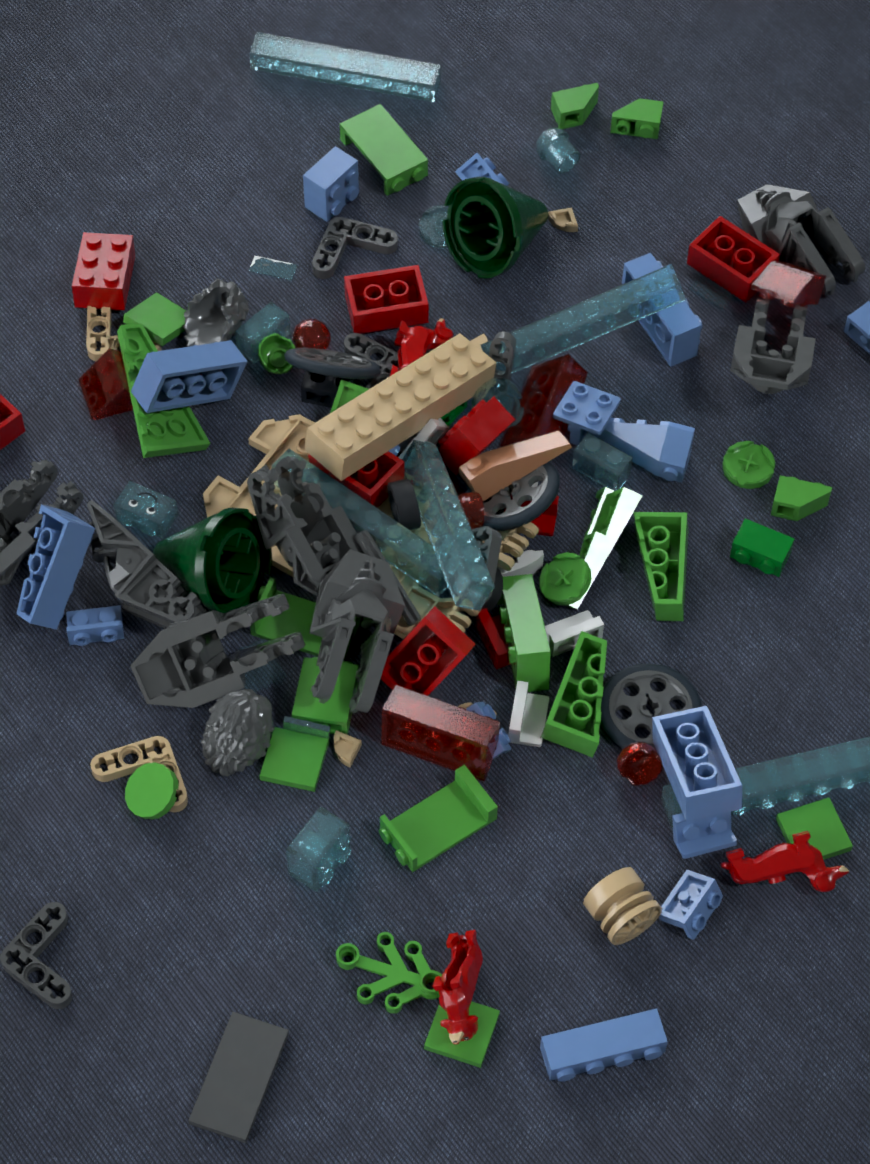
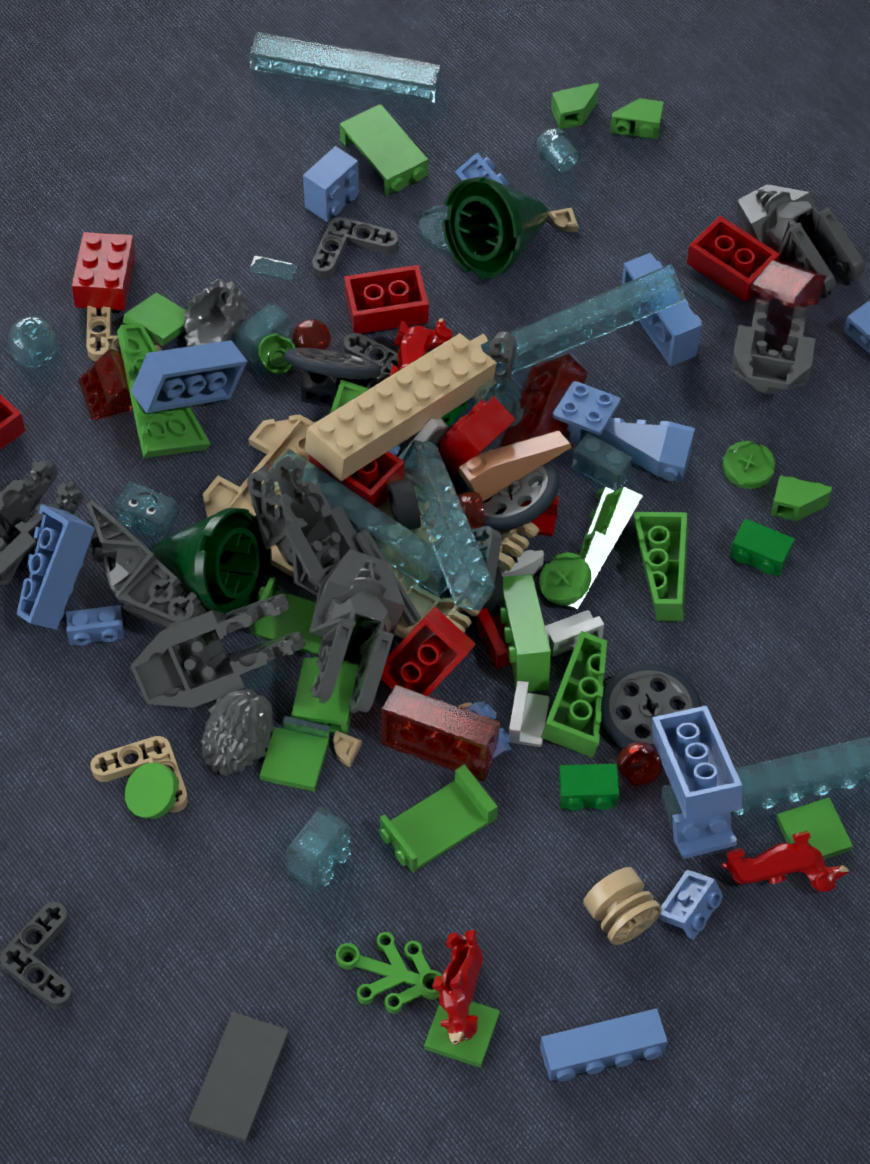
(33, 341): none -> clear light blue cylinder
(588, 786): none -> green brick

